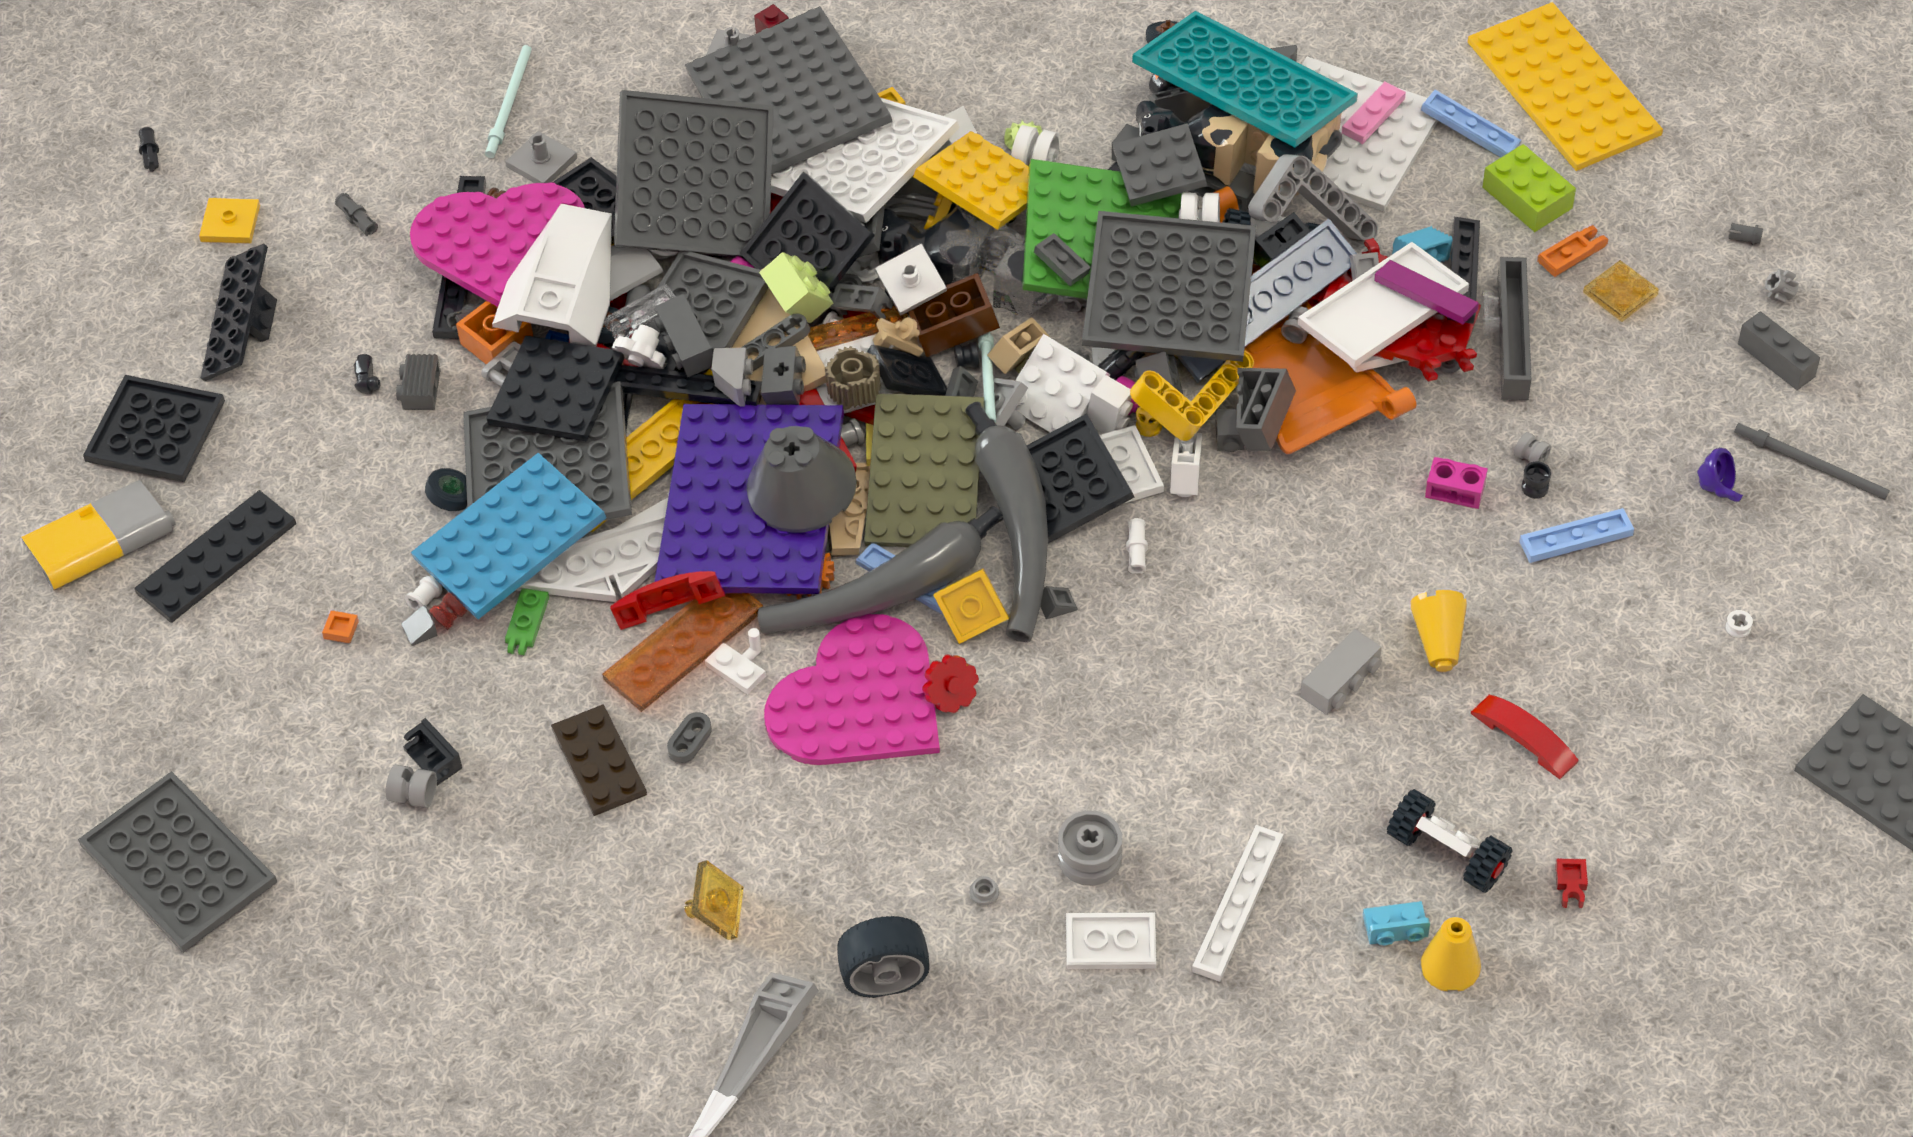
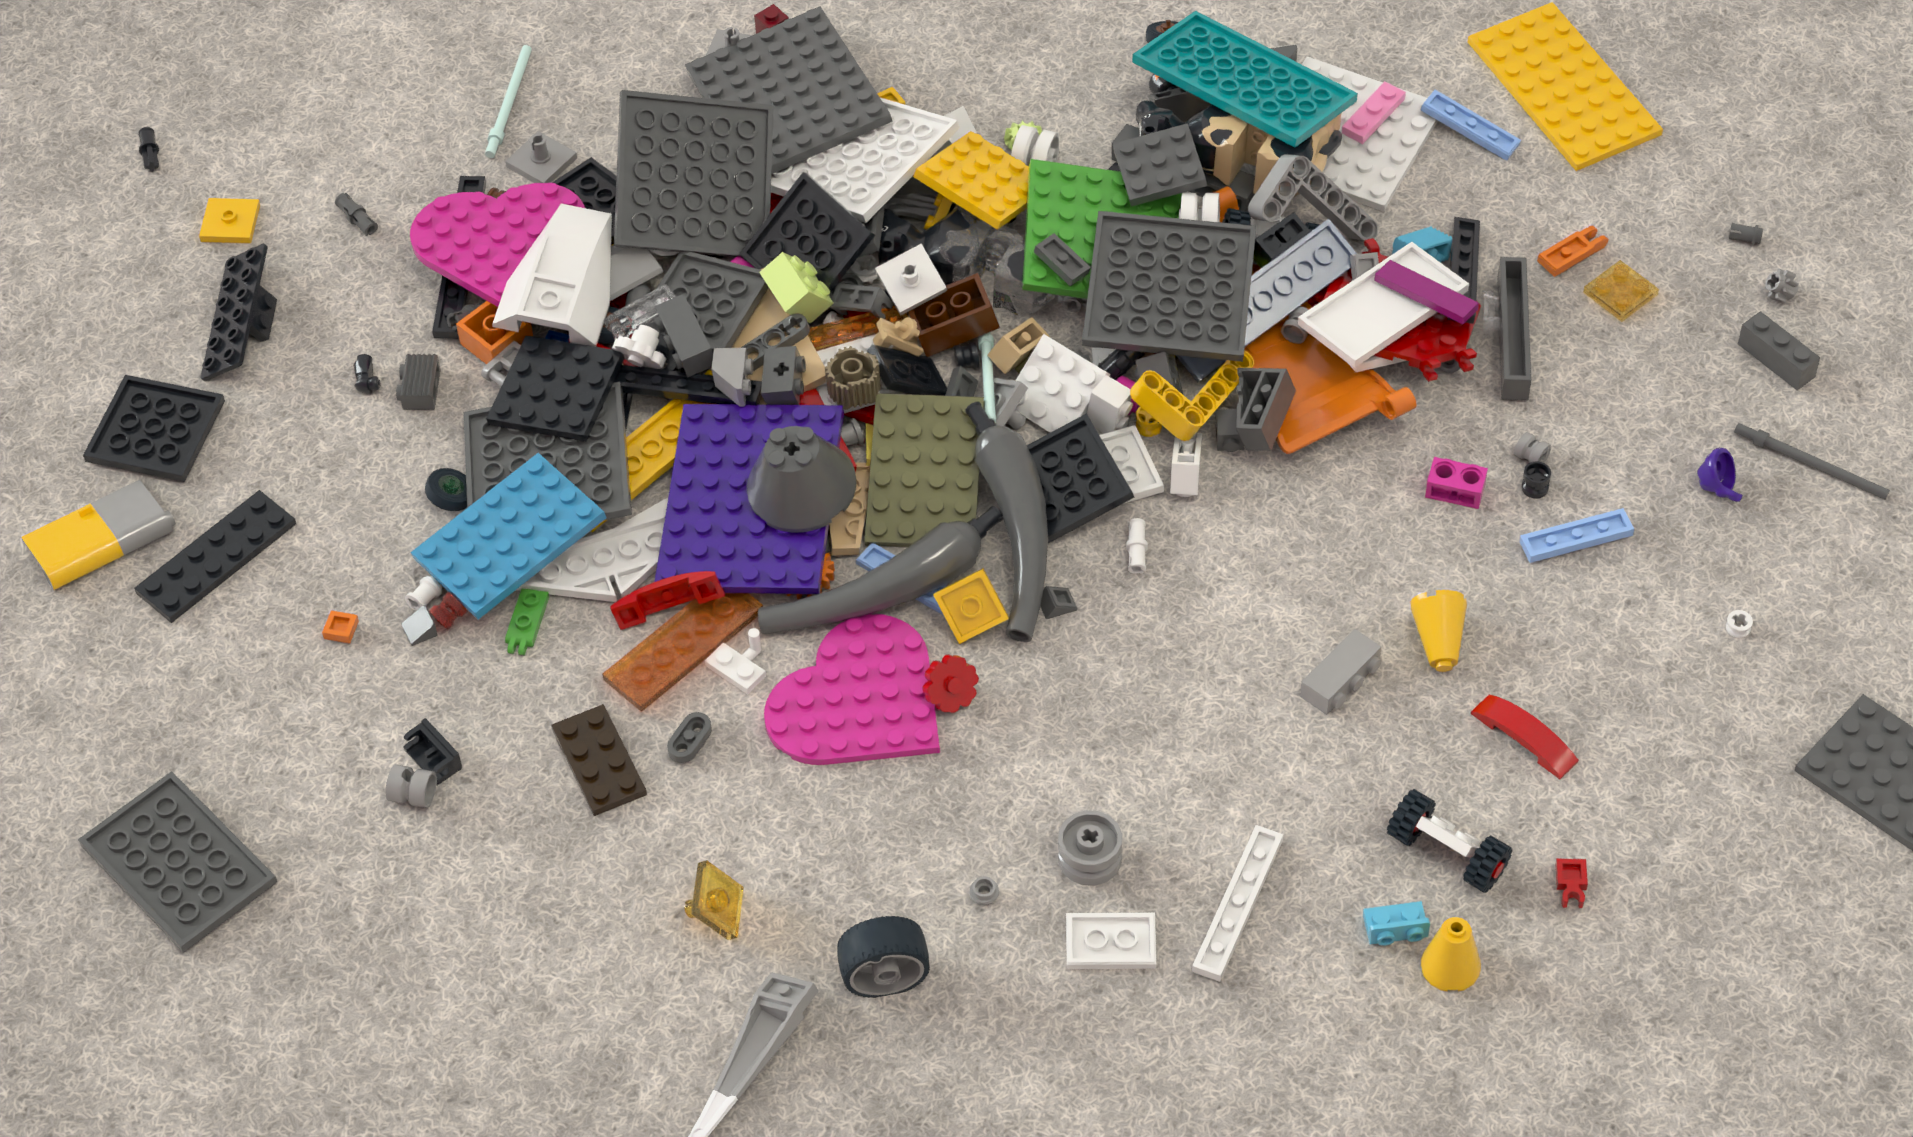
(1529, 187): lime brick -> none

